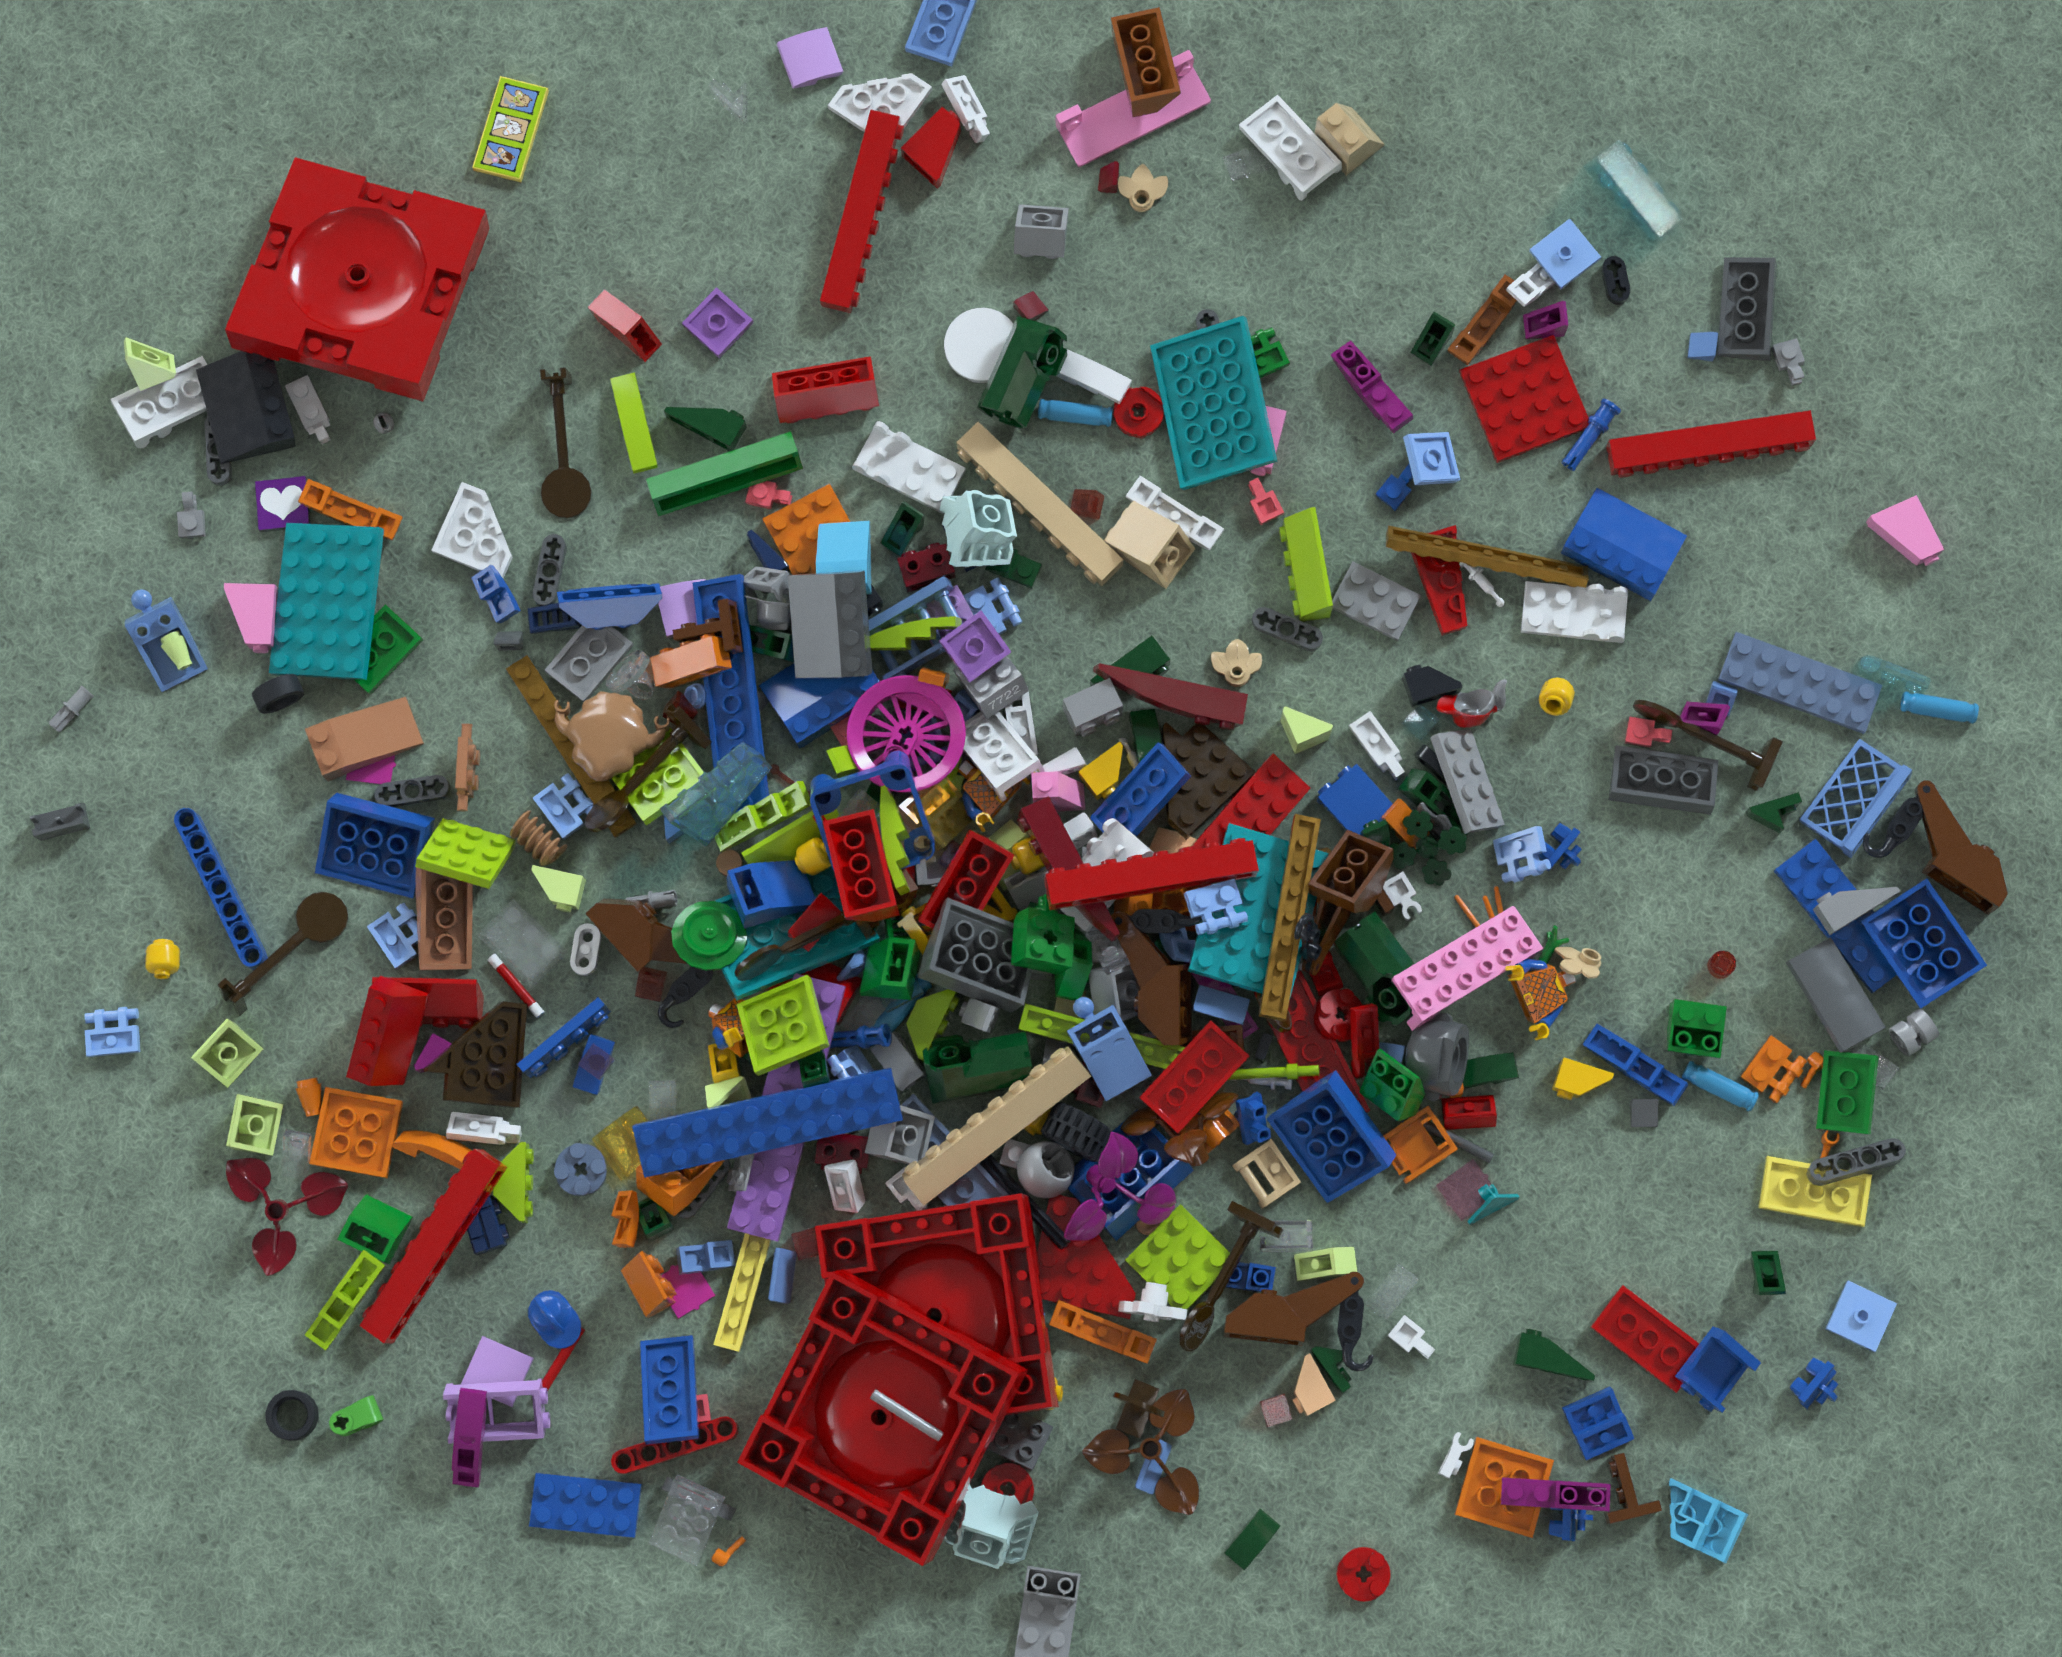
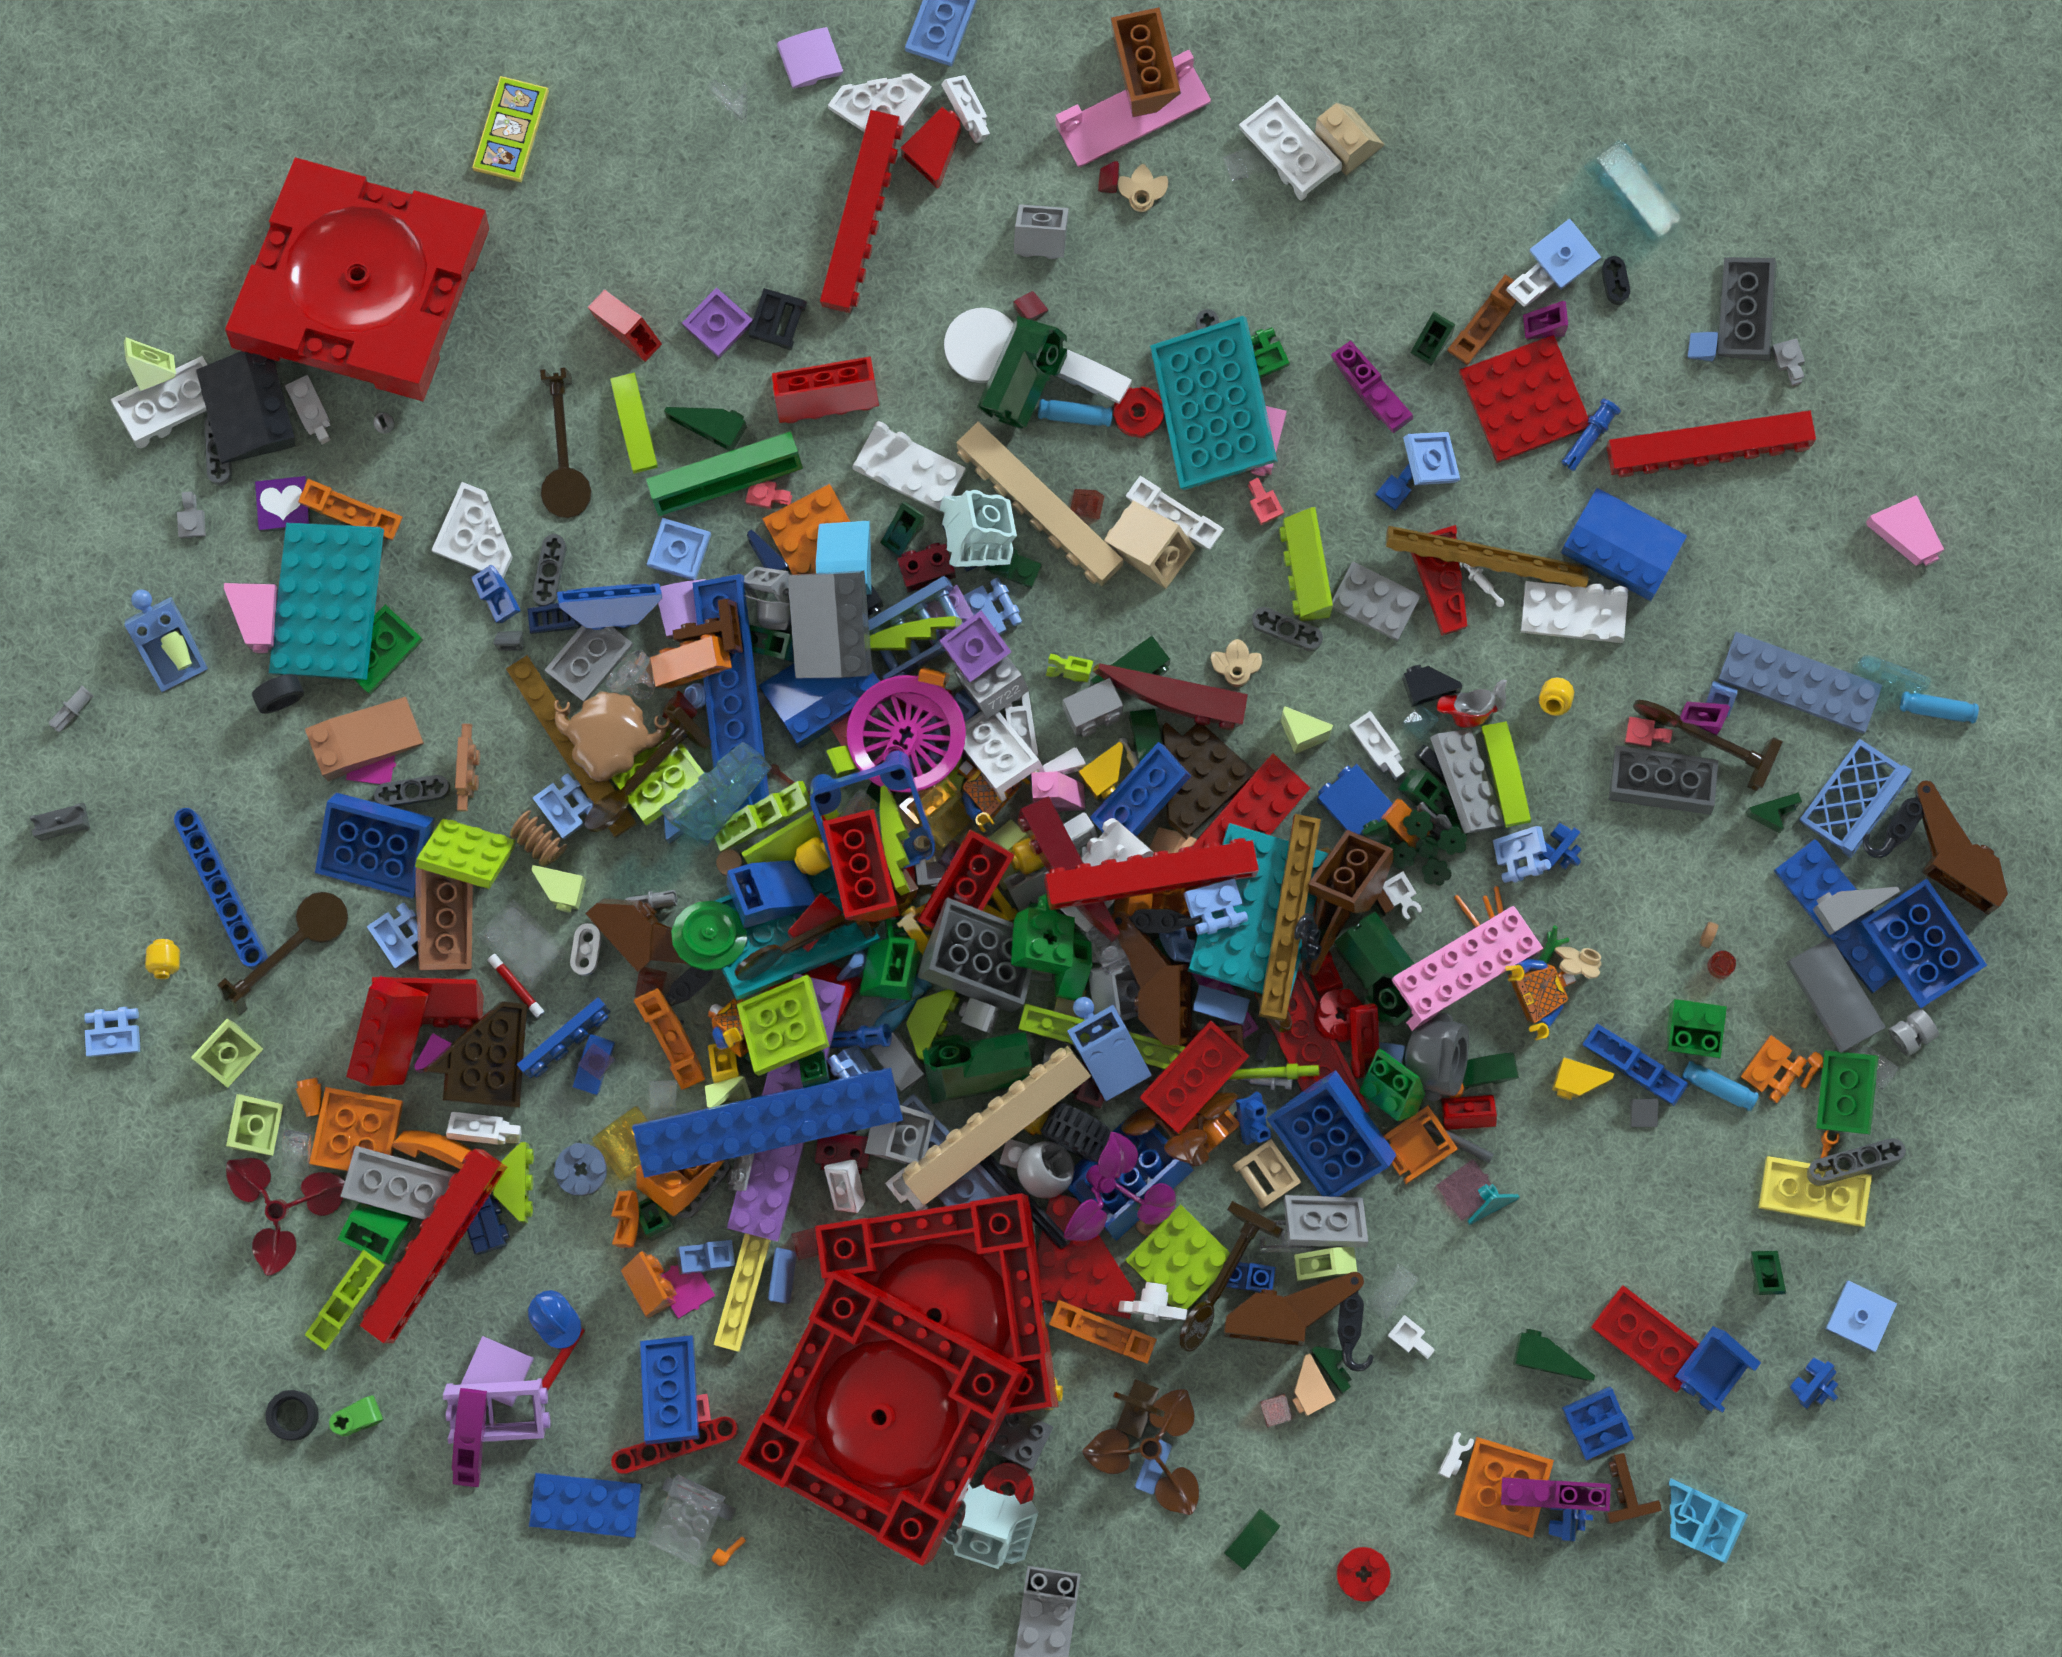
(394, 1183): none -> light grey plate
(671, 1037): none -> orange slope
(678, 549): none -> light blue plate
(769, 317): none -> black plate
(906, 1415): light grey bar -> none
(1073, 668): none -> lime plate
(1325, 1221): none -> light grey plate
(1506, 774): none -> lime slope
(1708, 934): none -> medium nougat tile

